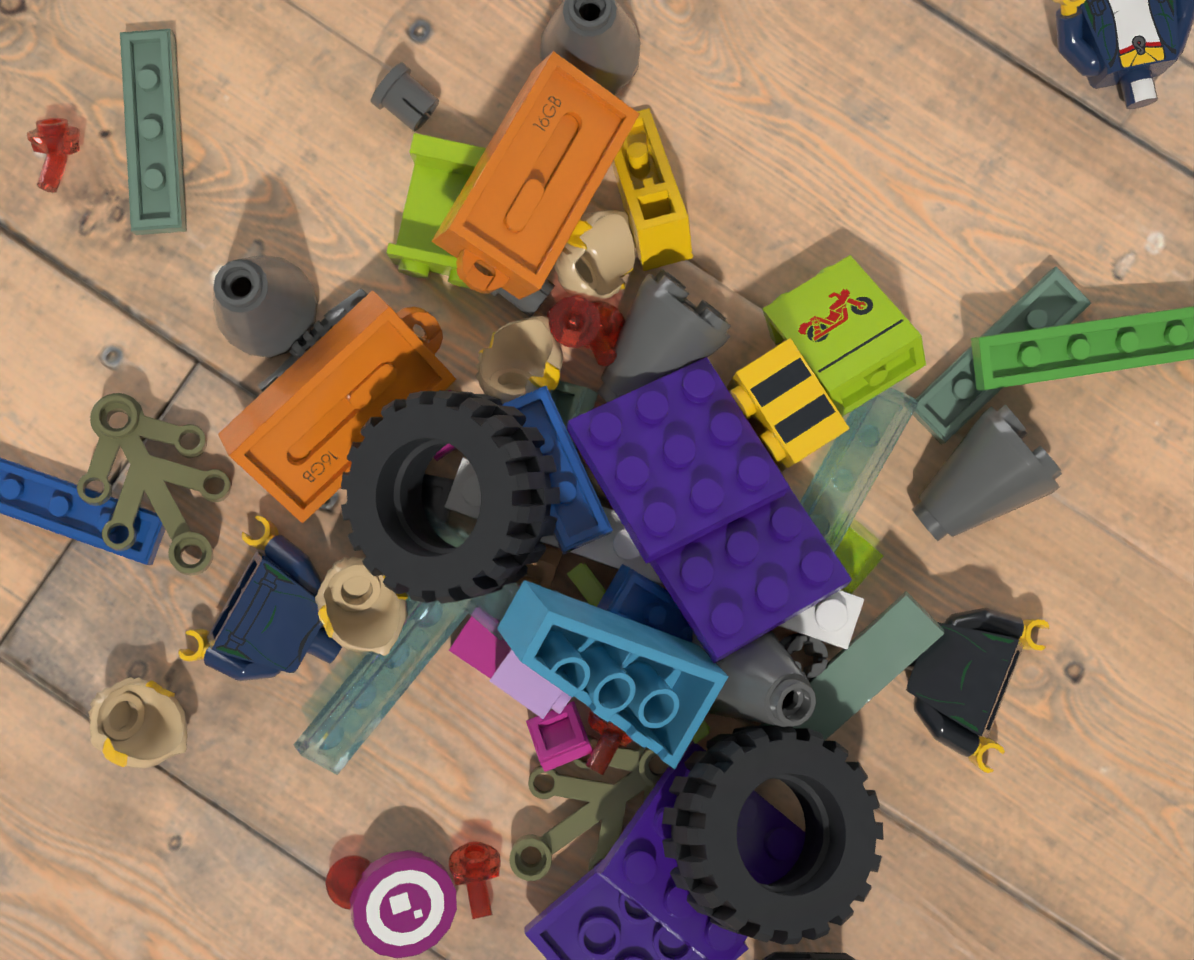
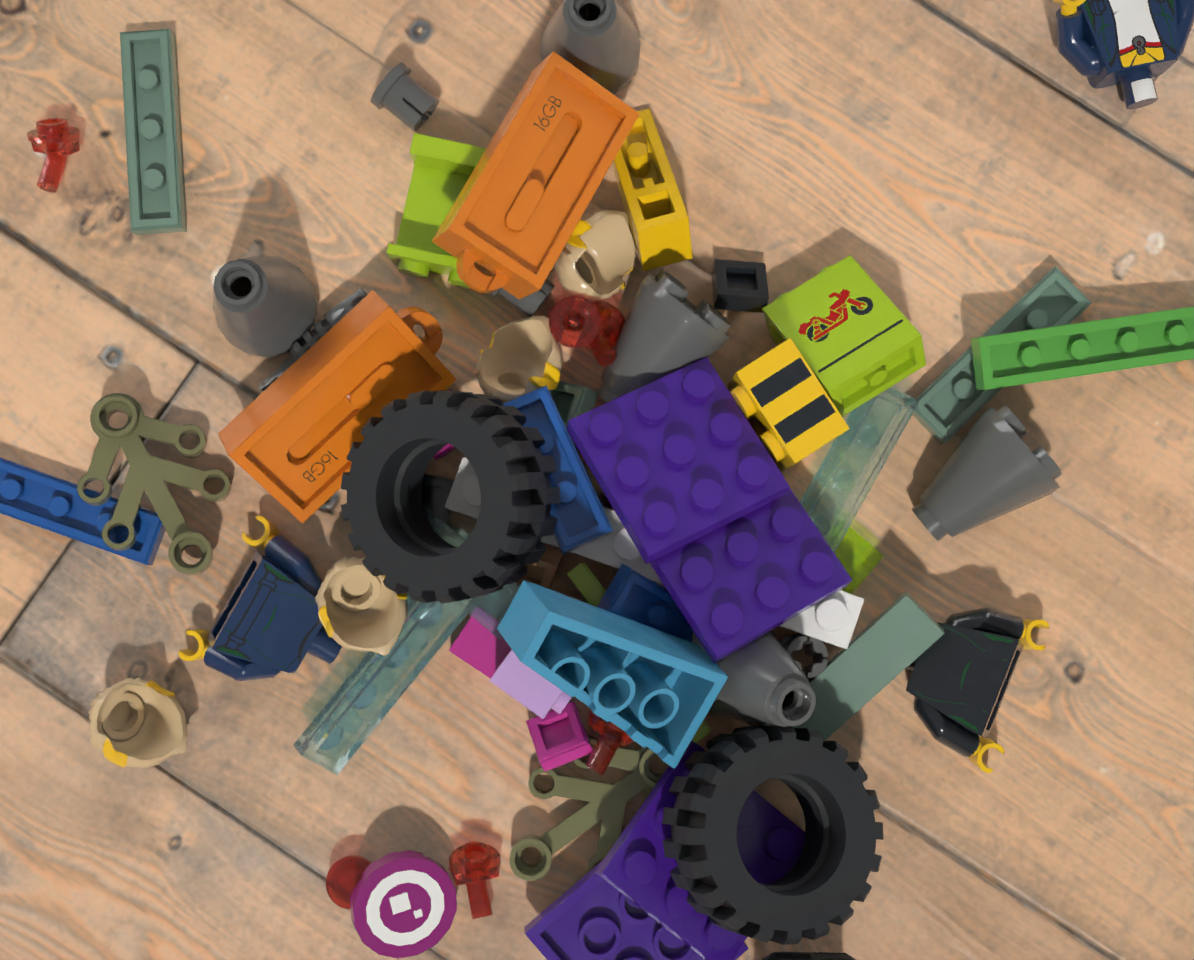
(739, 286): none -> black plate

